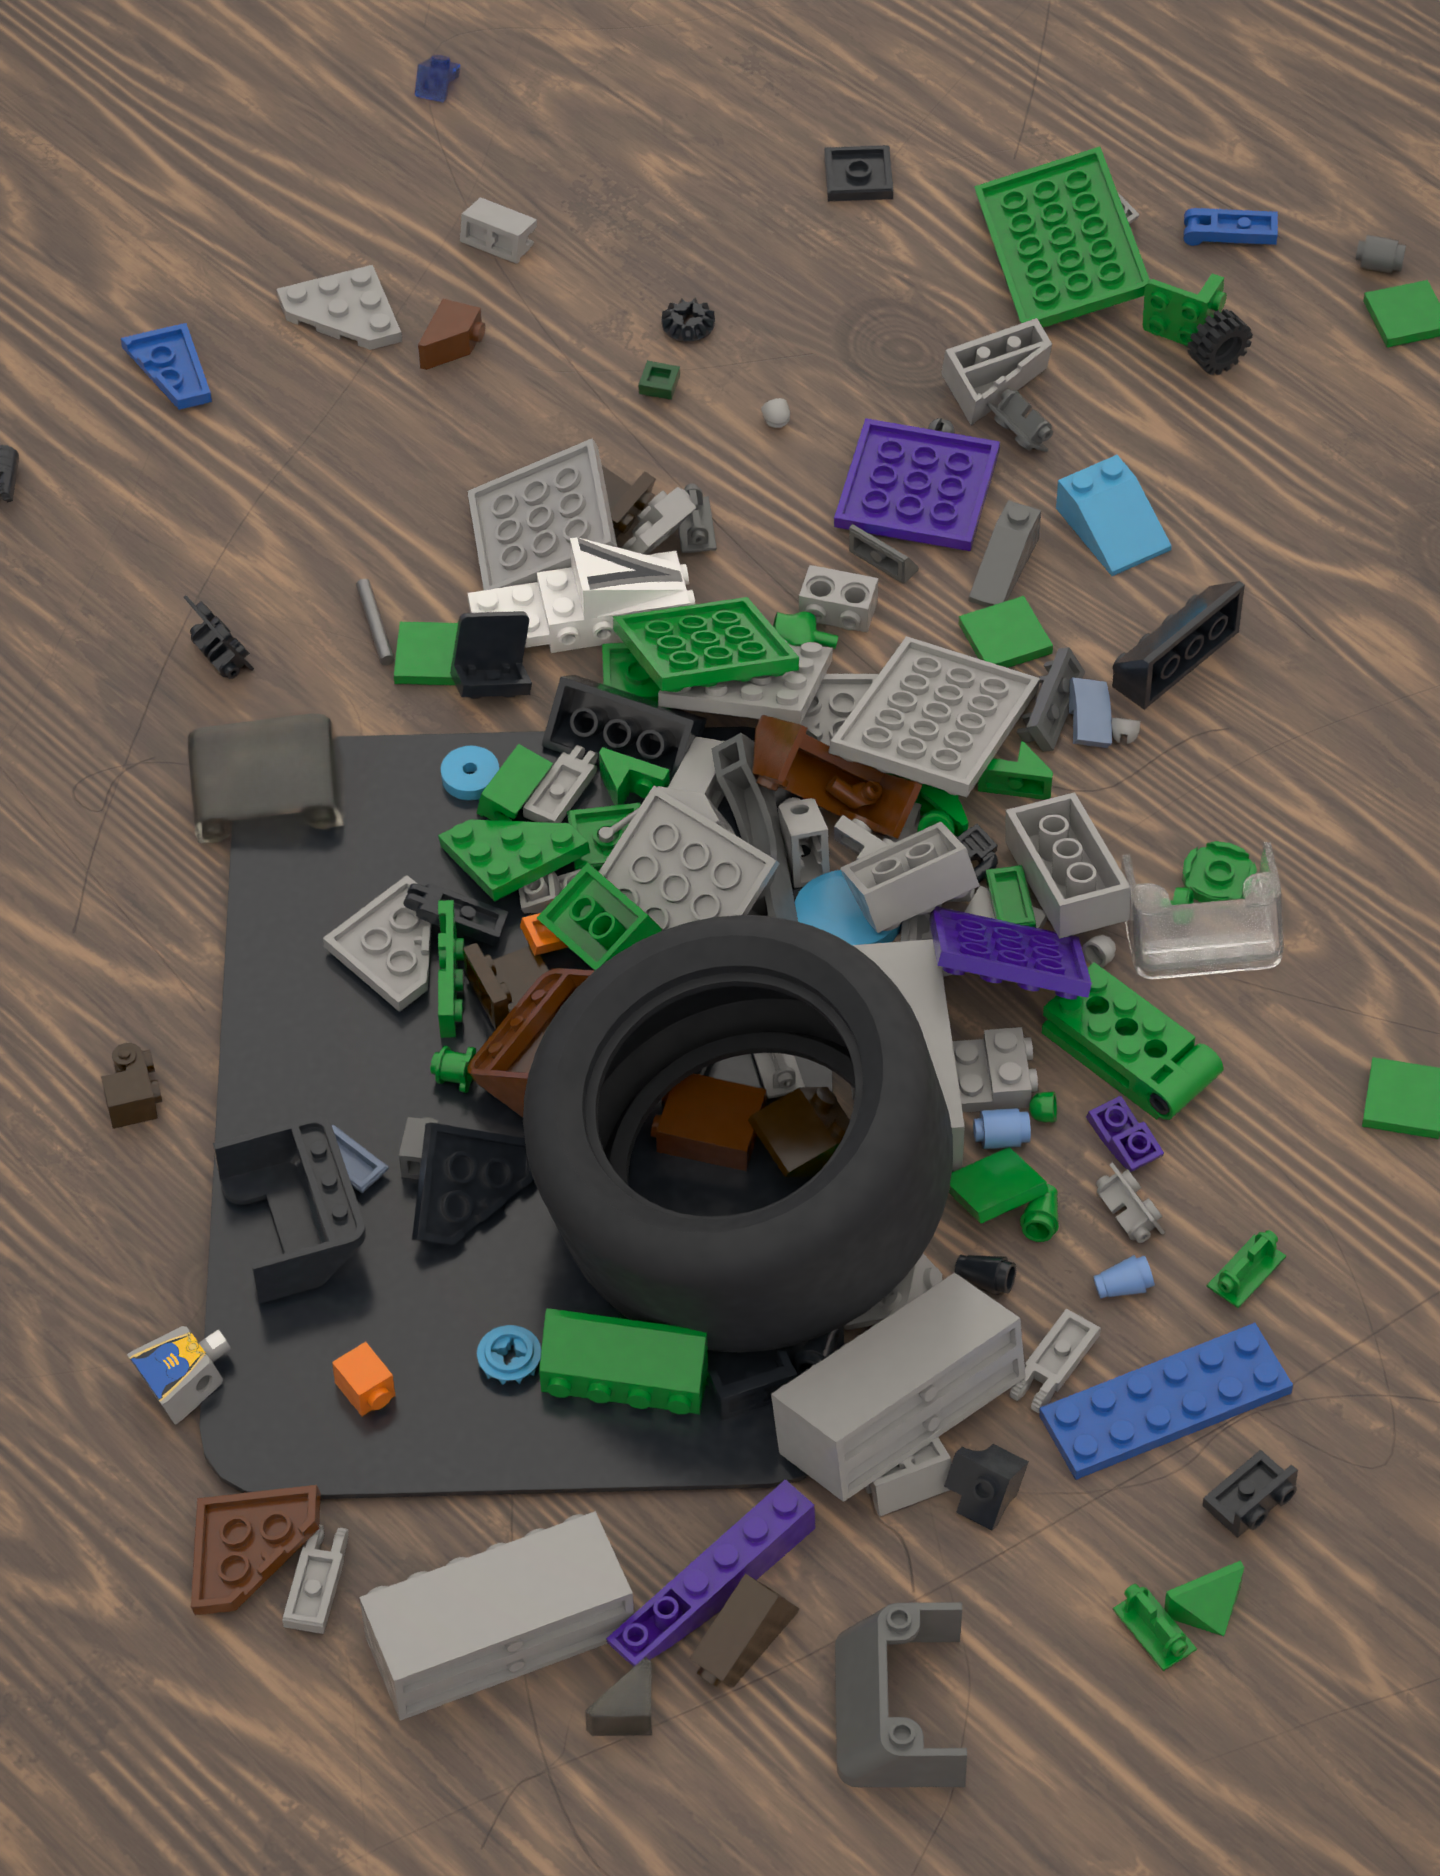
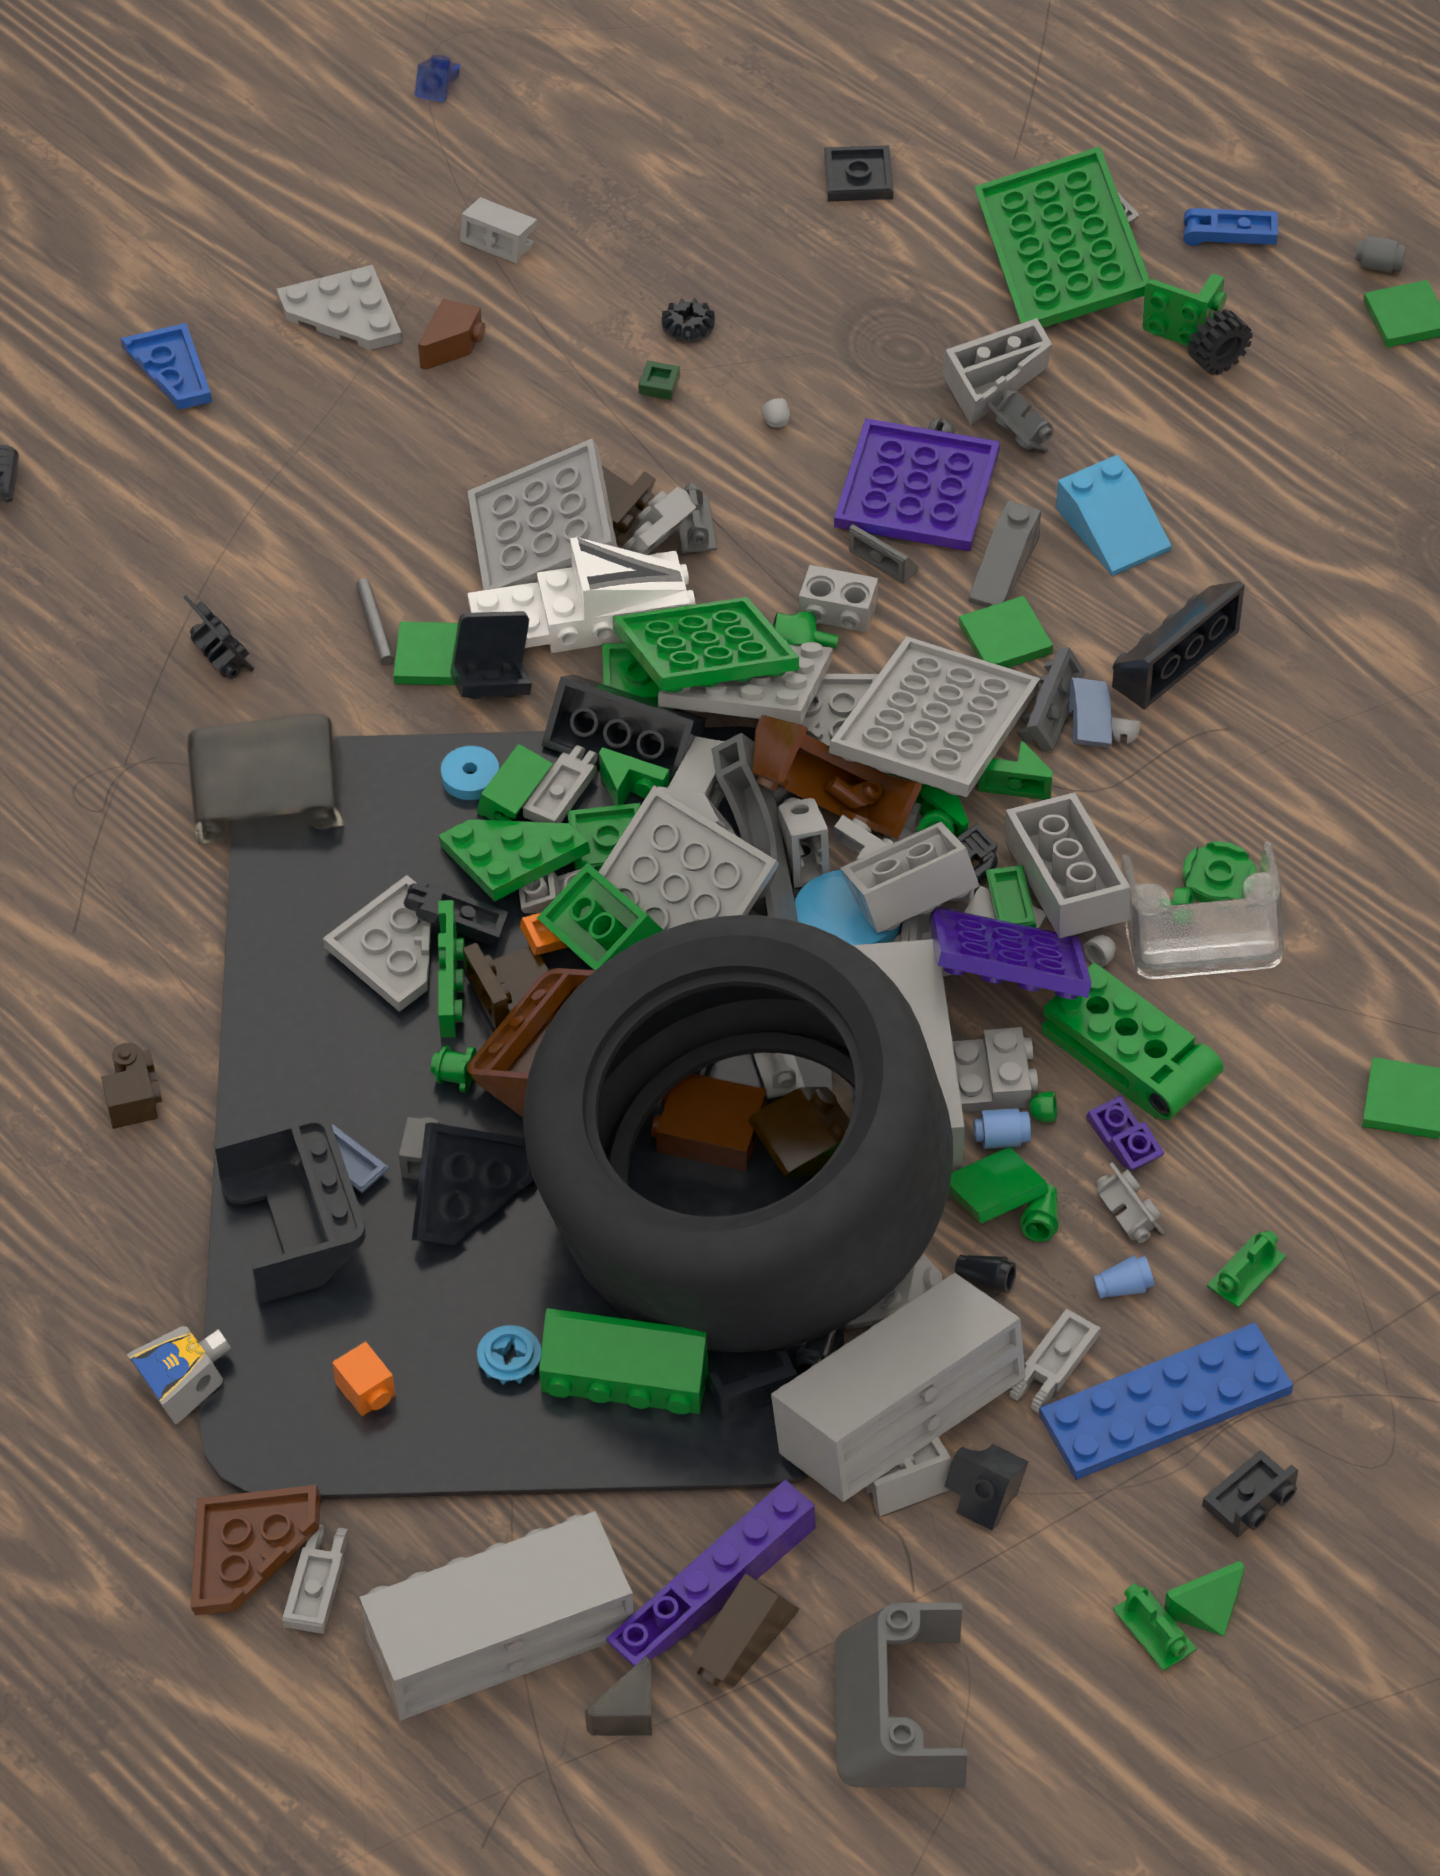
(606, 833): light grey hinge -> none

